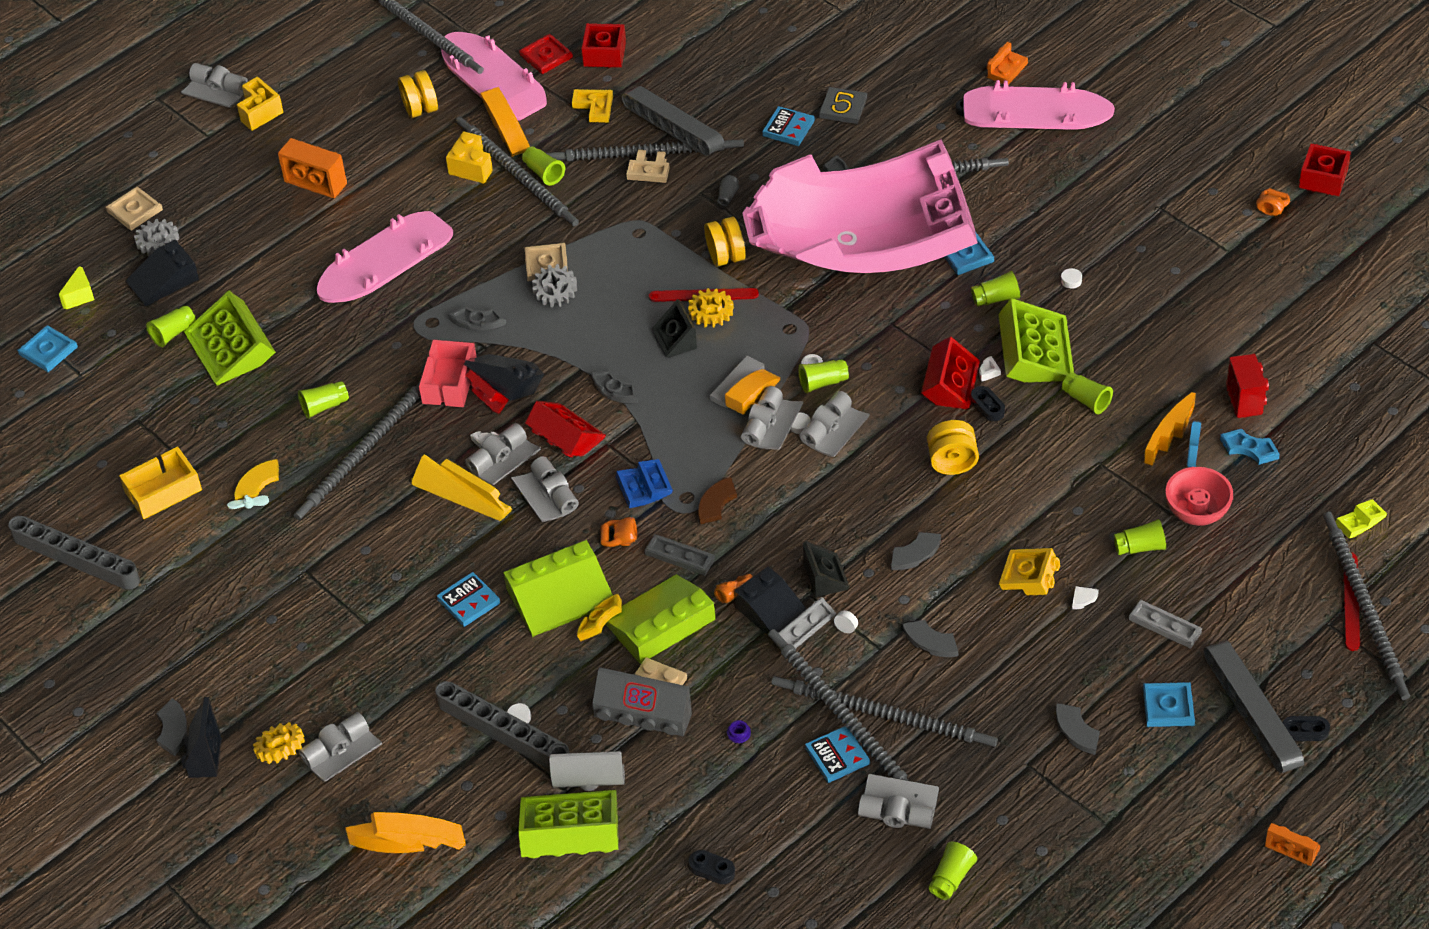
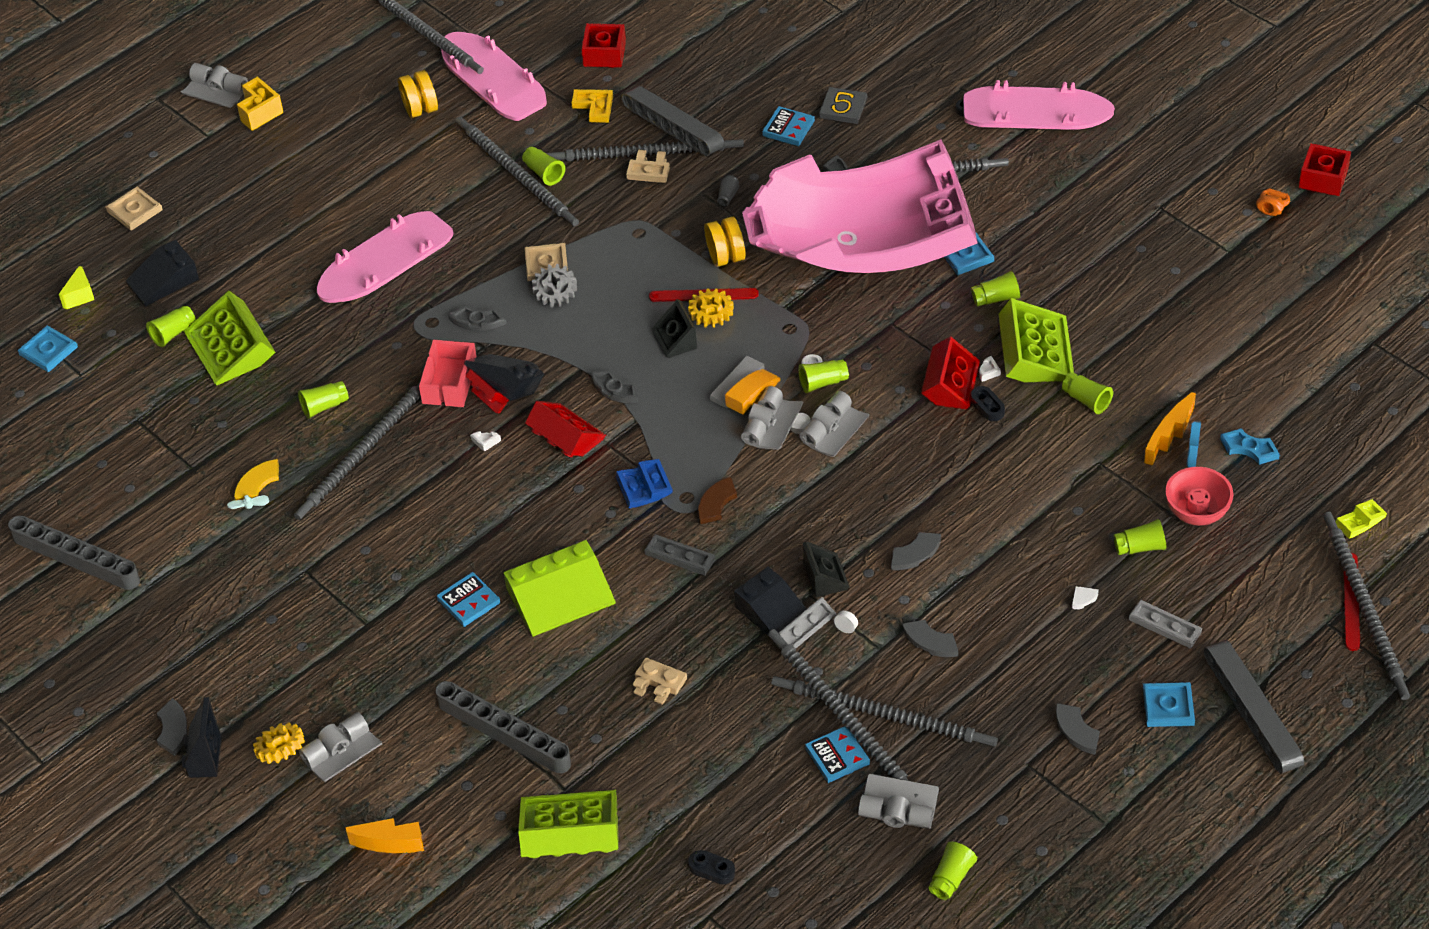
(155, 235): light grey gear -> none
(155, 491): yellow piece -> none
(312, 168): orange brick -> none
(412, 828): light orange slope -> none
(459, 487): yellow wedge -> none
(468, 159): yellow brick -> none
(501, 454): light grey panel -> none
(505, 121): light orange slope -> none
(520, 711): white tile -> none
(546, 53): red tile -> none
(546, 490): light grey panel -> none
(587, 770): light grey panel -> none
(598, 618): yellow tile -> none
(624, 532): orange piece -> none
(642, 702): dark grey slope -> none
(662, 617): lime slope -> none
(725, 591): orange piece -> none
(738, 726): dark purple plate -> none
(952, 447): yellow wheel -> none
(1005, 64): orange bracket -> none
(1030, 570): yellow plate -> none
(1071, 278): white tile -> none
(1246, 385): red brick -> none
(1292, 844): orange bracket -> none
(1306, 726): black plate -> none

